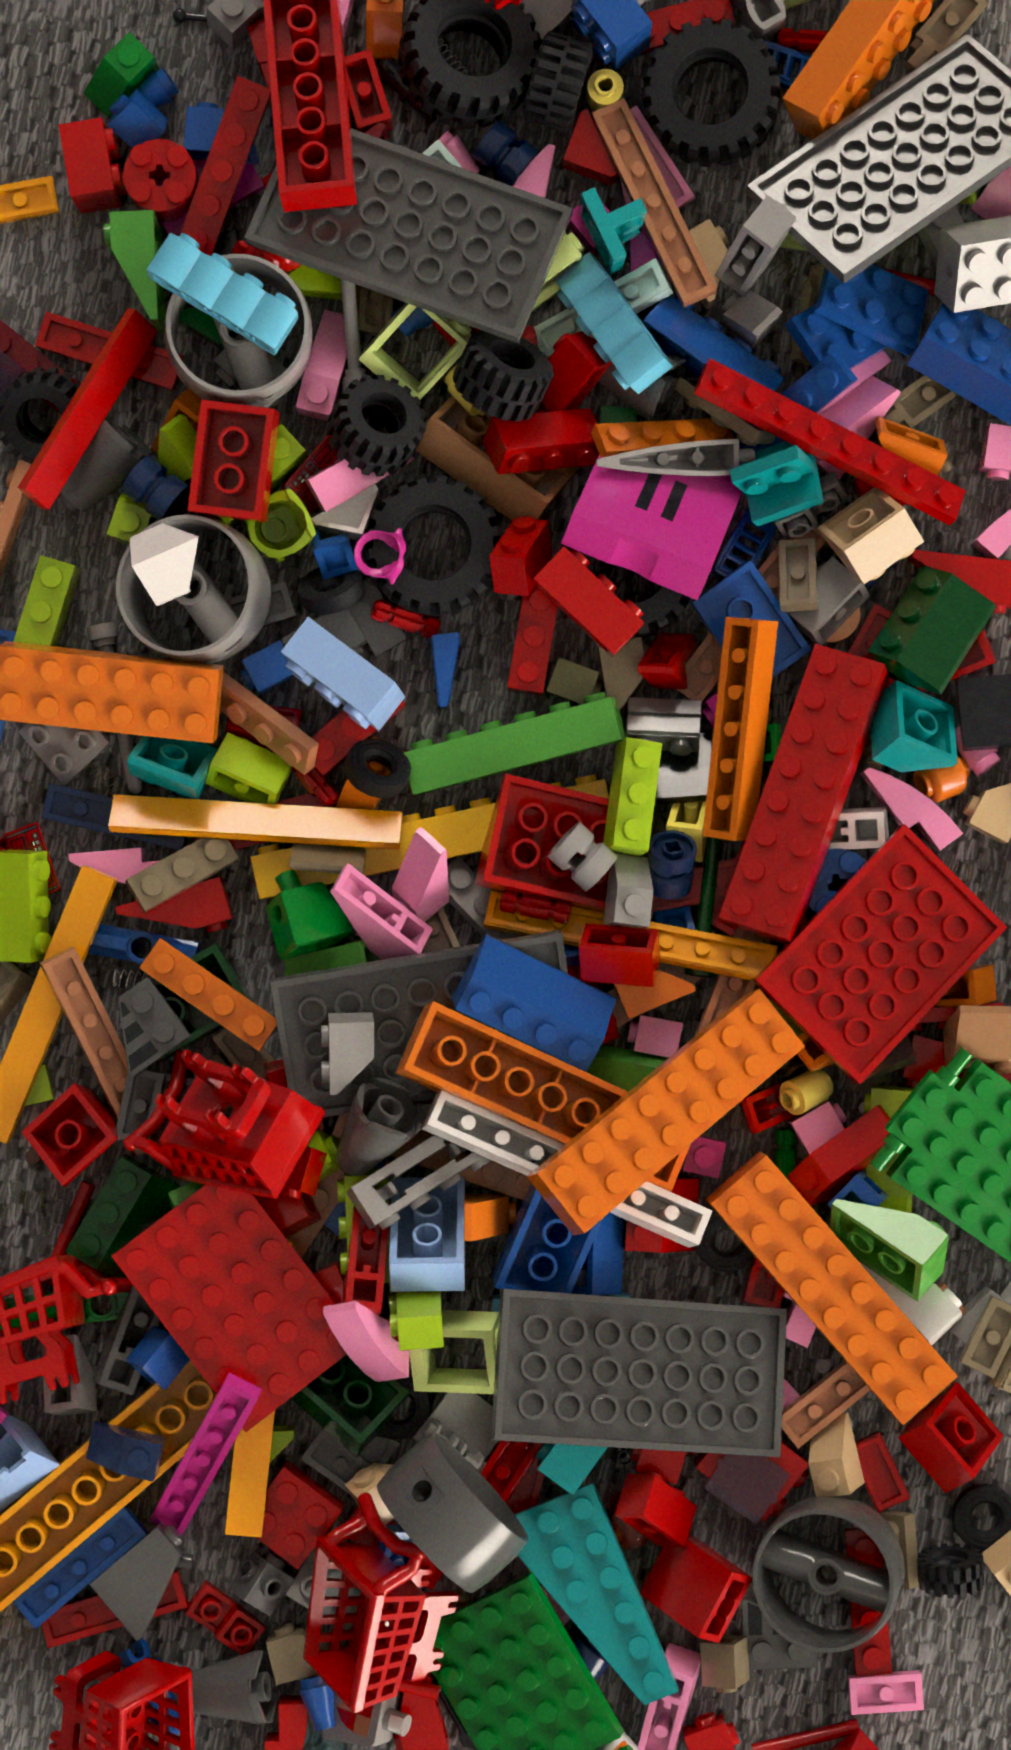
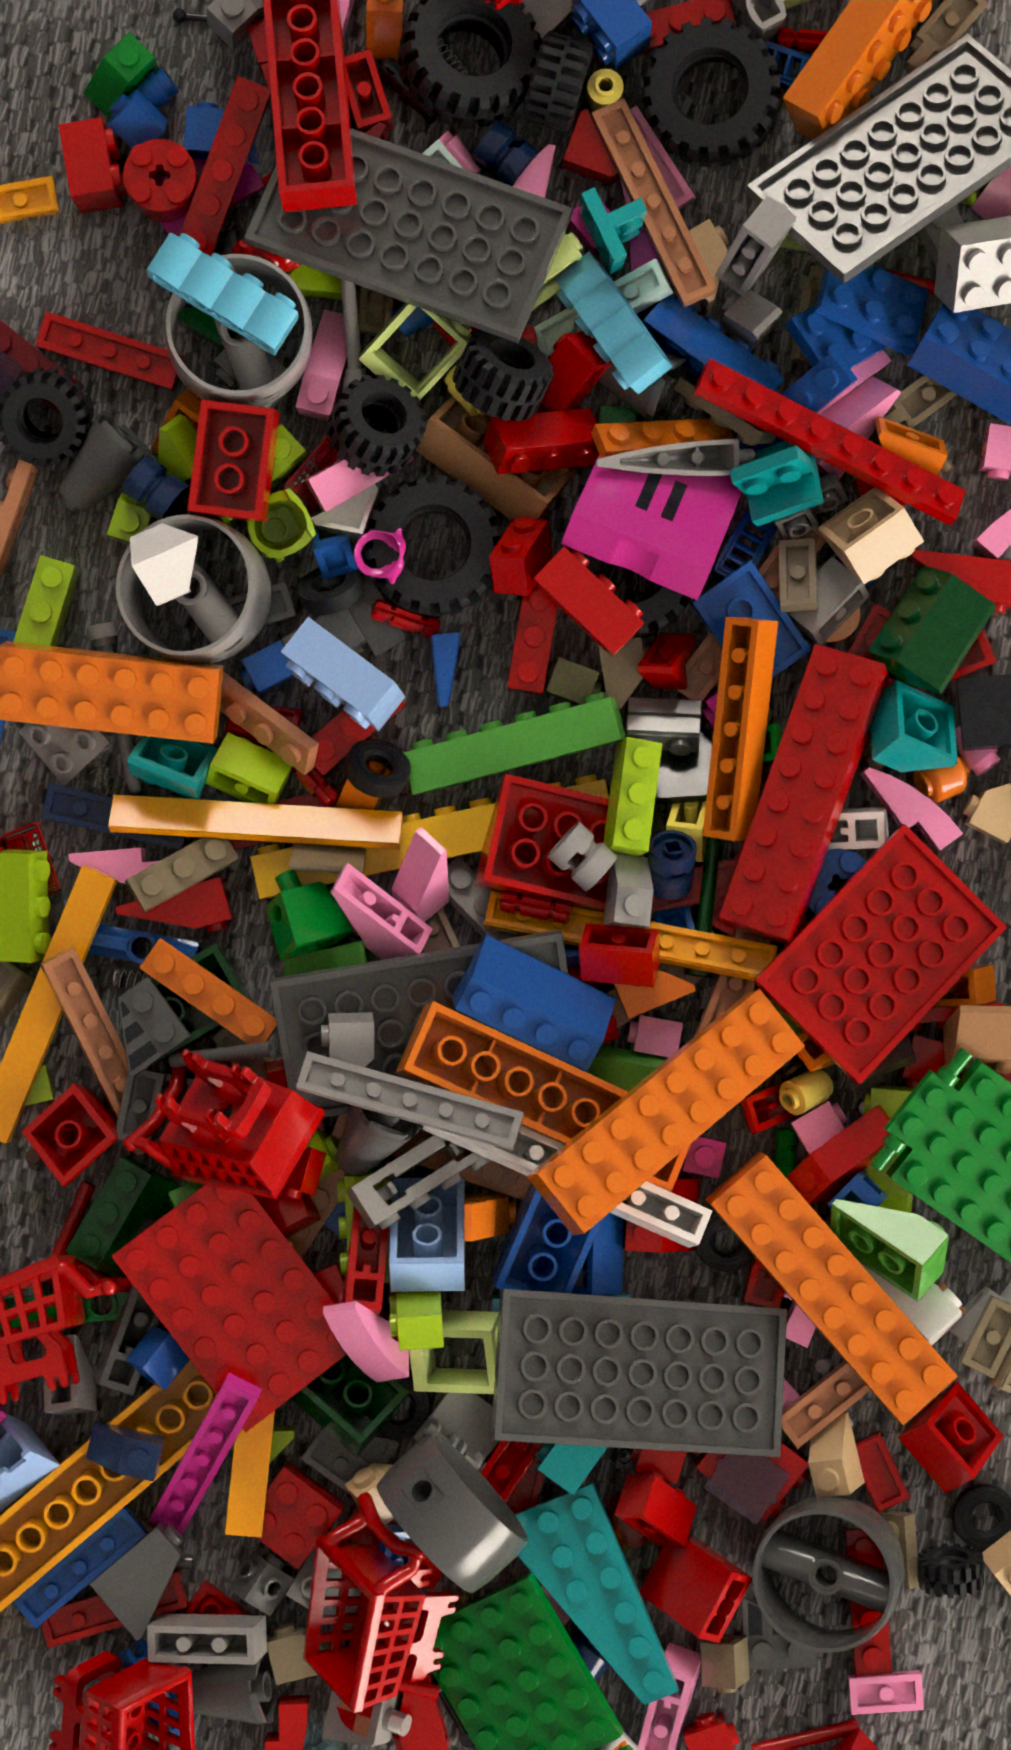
(87, 409): red tile -> none
(135, 241): bright green slope -> none
(207, 1638): none -> light grey brick
(227, 1054): none -> dark grey piece
(318, 1701): blue cone -> none
(410, 1101): none -> light grey plate

